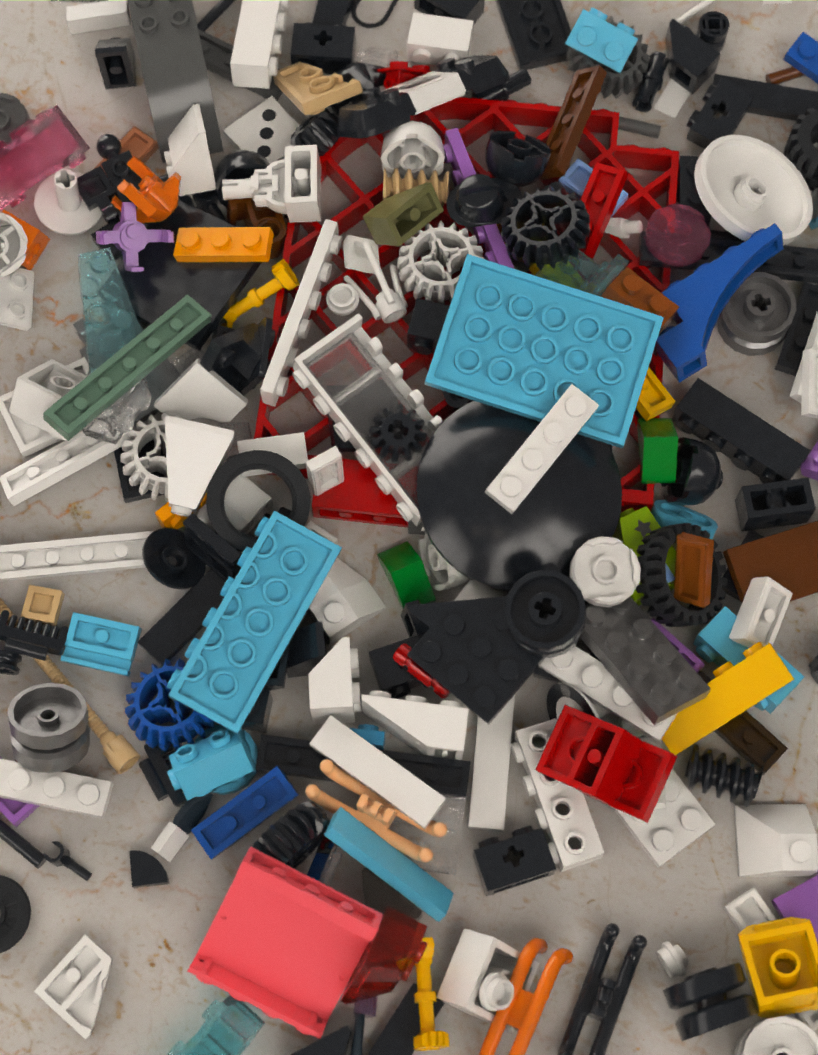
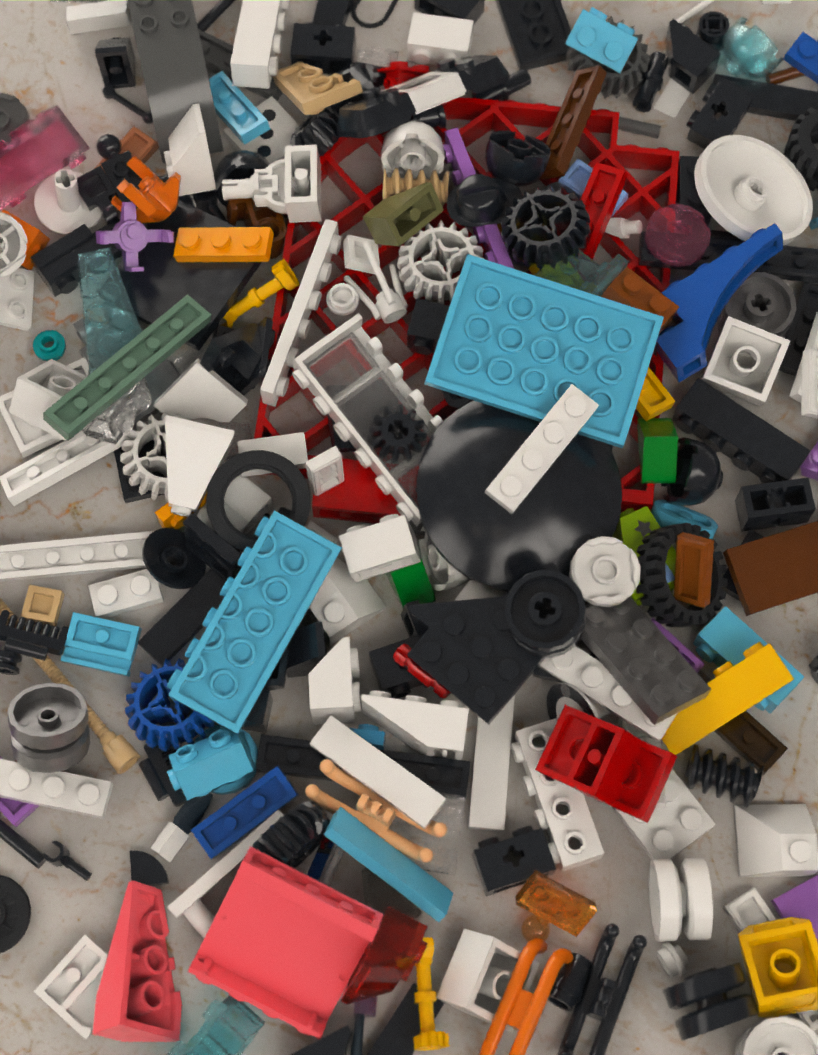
(54, 352): none -> teal plate
(58, 262): none -> black brick
(109, 93): none -> black hinge
(125, 594): none -> white plate
(137, 984): none -> coral wedge
(189, 901): none -> white piece
(236, 109): none -> medium azure plate
(379, 547): none -> white slope
(433, 117): none -> black bush
(496, 992): white plate -> none
(554, 905): none -> clear orange plate
(570, 983): none -> black cone
(680, 899): none -> white wheel
(745, 361): none -> white slope
(749, 51): none -> clear light blue cylinder
(761, 612): white slope -> none

